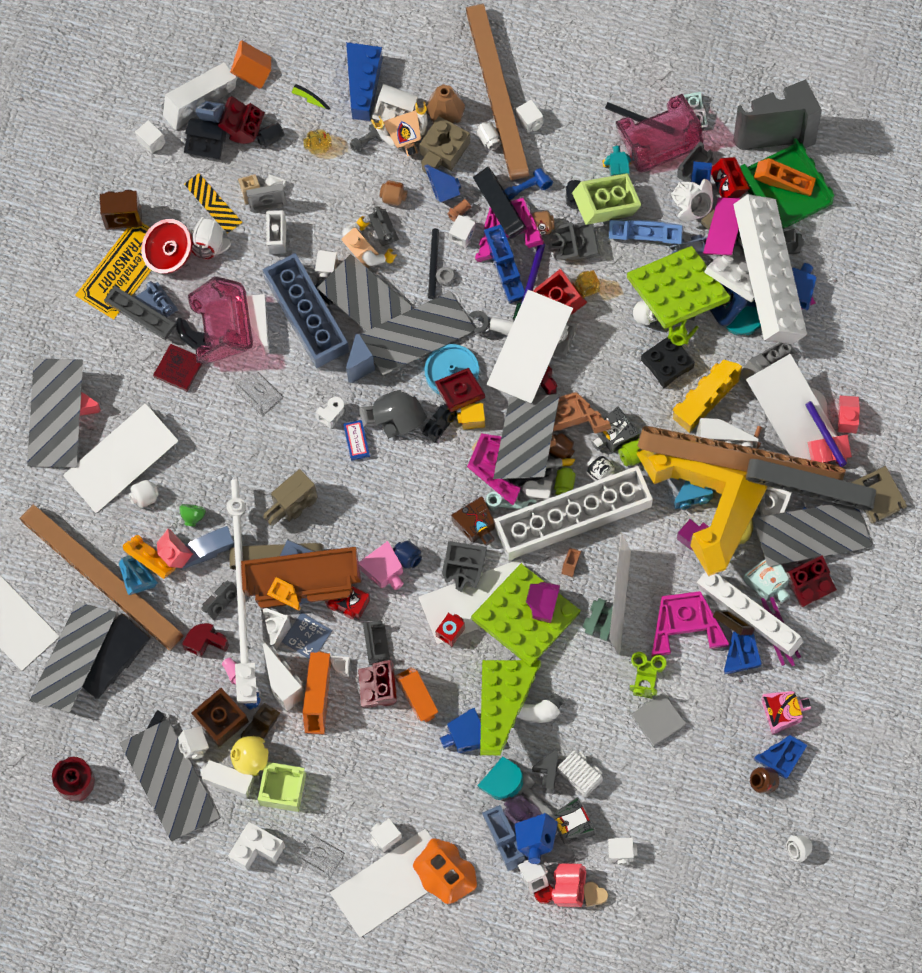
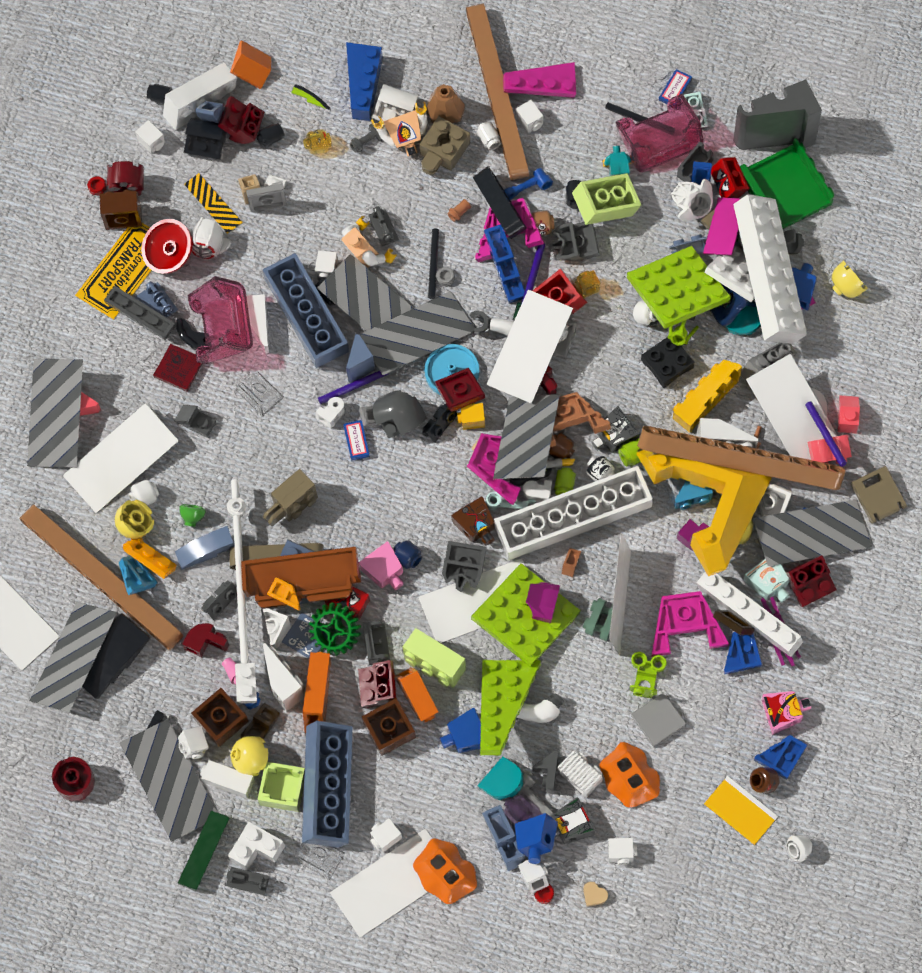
(96, 185): none -> red tile
(125, 176): none -> dark red brick
(134, 519): none -> light yellow cylinder
(157, 93): none -> black brick
(173, 550): coral slope -> none
(193, 419): none -> dark grey slope
(203, 850): none -> dark green slope
(247, 880): none -> dark grey hinge
(276, 232): white brick -> none
(327, 784): none -> sand blue brick
(330, 644): none -> green gear
(341, 665): white tile -> none
(350, 387): none -> dark purple bar
(388, 727): none -> reddish brown brick
(393, 193): medium nougat head -> none
(434, 658): none -> yellowish green brick
(442, 183): blue slope -> none
(450, 629): red brick -> none
(462, 230): white brick -> none
(548, 81): none -> dark pink wing
(569, 885): coral brick -> none
(617, 781): none -> orange piece
(646, 230): medium blue slope -> none
(676, 85): none -> tile
(740, 810): none -> yellow sticker
(784, 177): orange slope -> none
(811, 484): dark grey beam -> none
(847, 282): none -> light yellow cylinder

